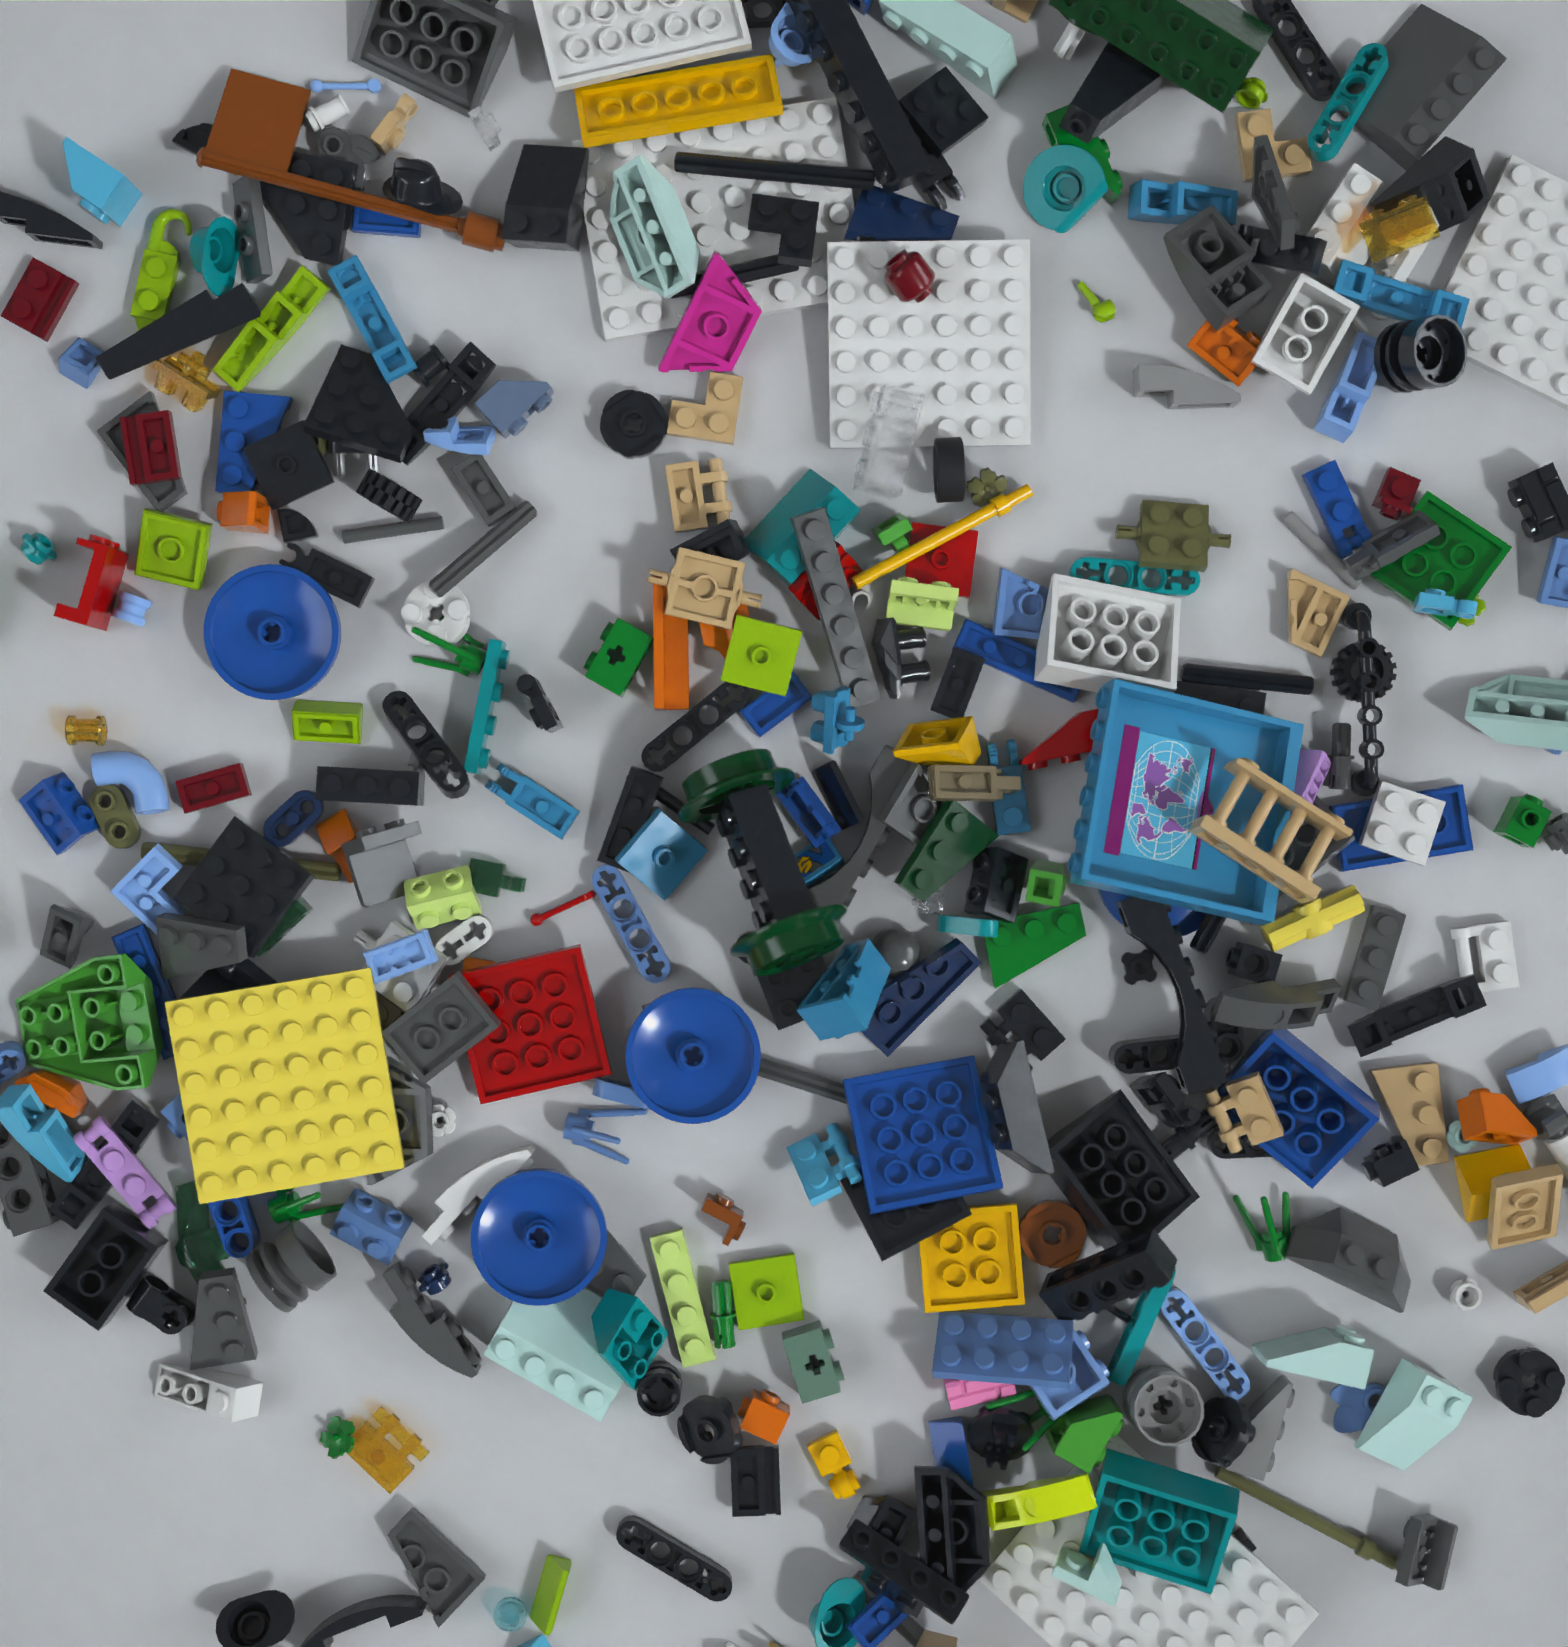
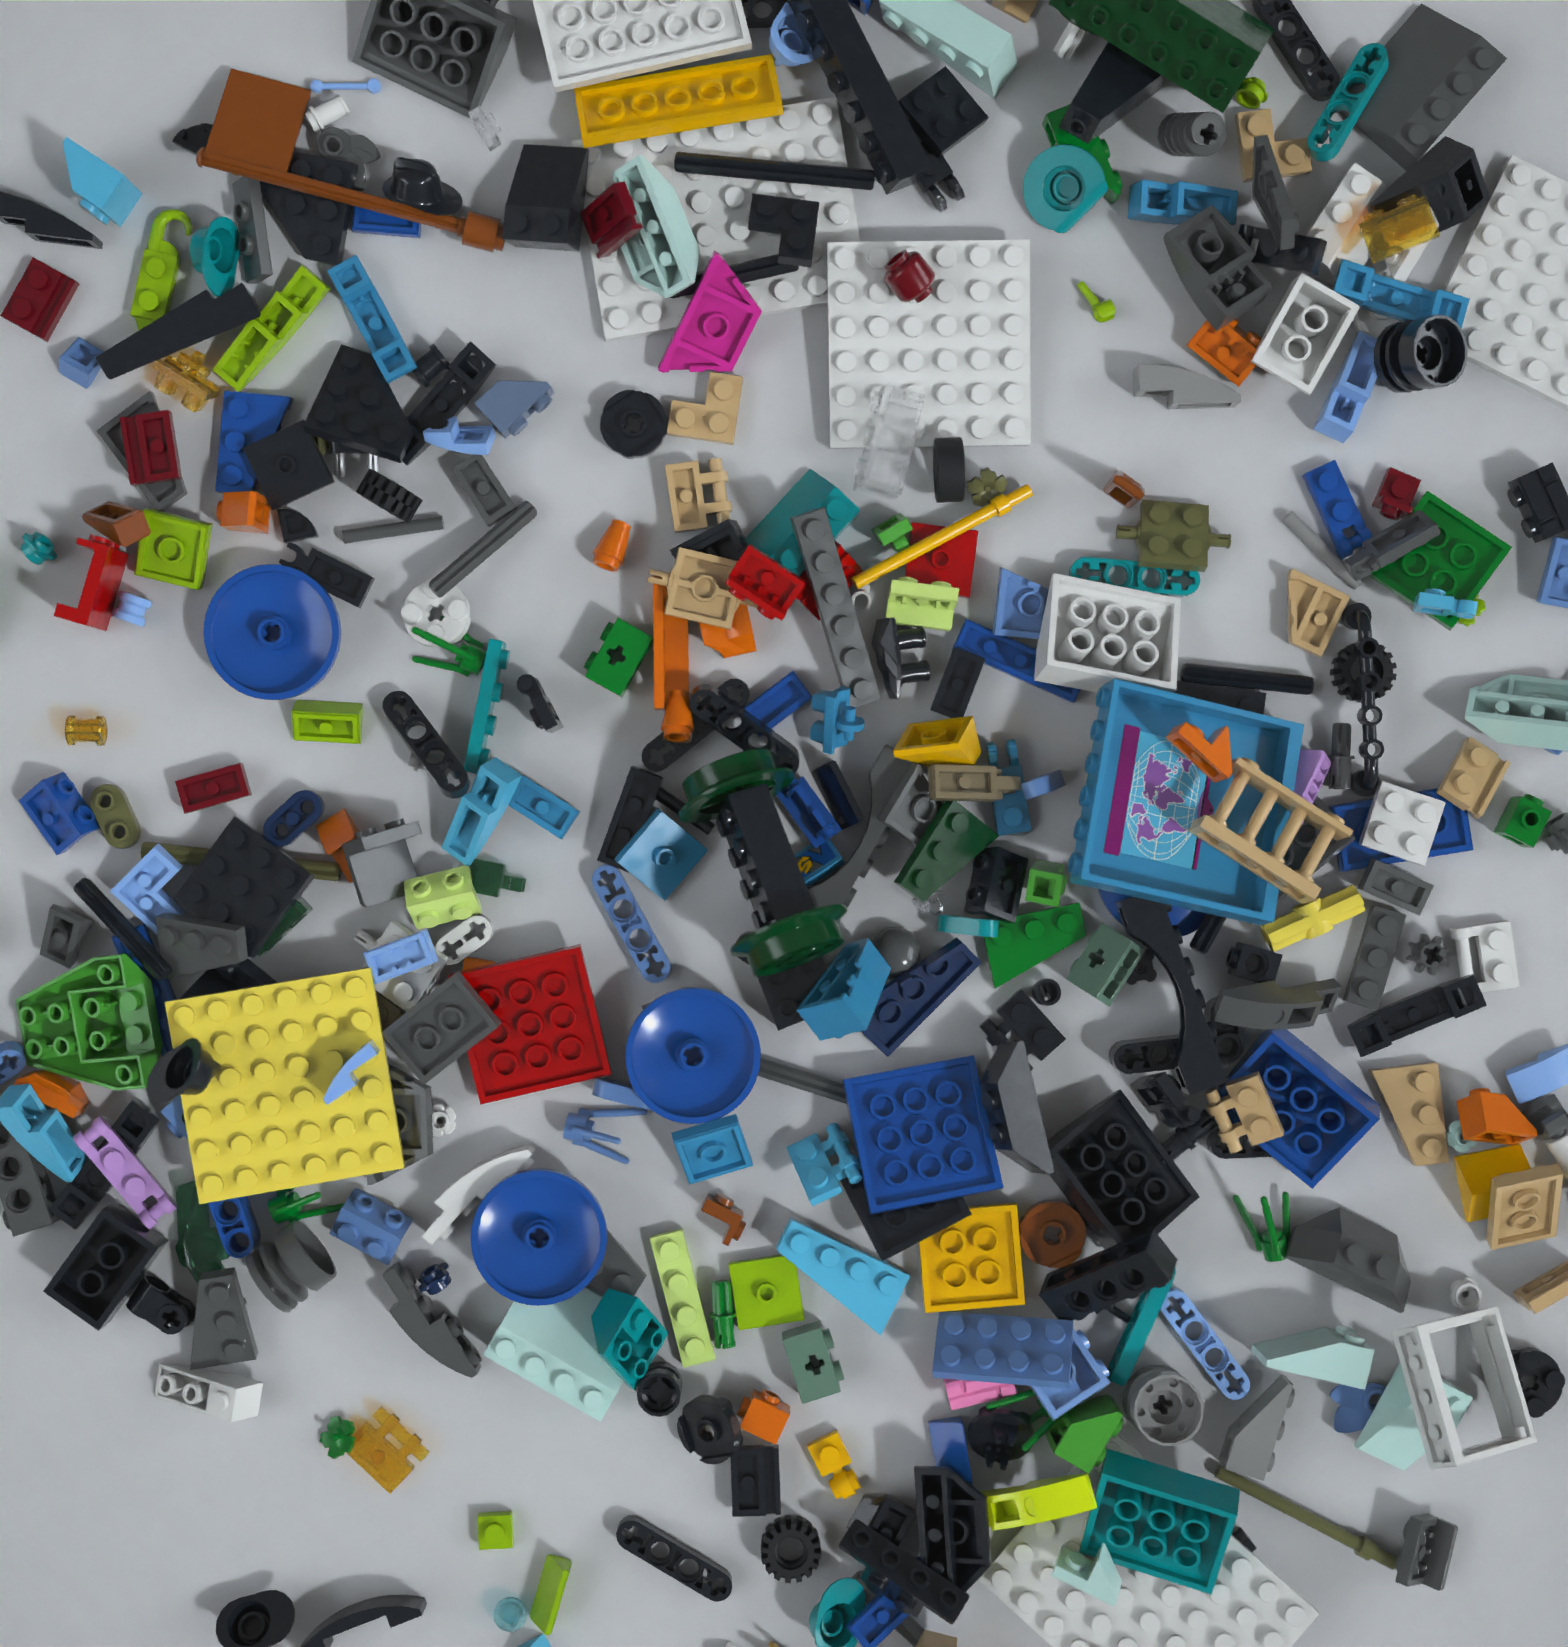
(118, 522): none -> dark orange slope
(122, 929): none -> black axle
(136, 774): light blue cylinder -> none
(181, 1071): none -> black piece
(345, 1077): none -> light blue slope
(370, 786): black arch -> none
(391, 129): tan plate -> none
(436, 1565): dark grey wing -> none
(481, 810): none -> medium azure slope
(495, 1530): none -> lime plate
(537, 919): red hinge -> none
(611, 219): none -> dark red plate
(612, 547): none -> orange cone
(678, 719): none -> orange cone
(712, 1149): none -> dark azure plate
(747, 727): none -> black beam
(761, 655): lime plate -> none
(764, 583): none -> red bracket
(795, 1568): none -> black tyre
(848, 1274): none -> medium azure wing
(898, 218): dark blue wing -> none
(1042, 784): none -> medium blue beam
(1051, 990): none -> black hinge
(1064, 743): red slope -> none
(1120, 959): none -> sand green brick
(1124, 489): none -> dark orange slope
(1192, 134): none -> dark grey piece
(1209, 755): none -> orange slope
(1236, 1434): black plate -> none
(1390, 1162): black brick -> none
(1395, 886): none -> dark grey plate
(1418, 956): none -> dark grey gear
(1430, 1398): none -> white window
(1473, 777): none -> tan plate

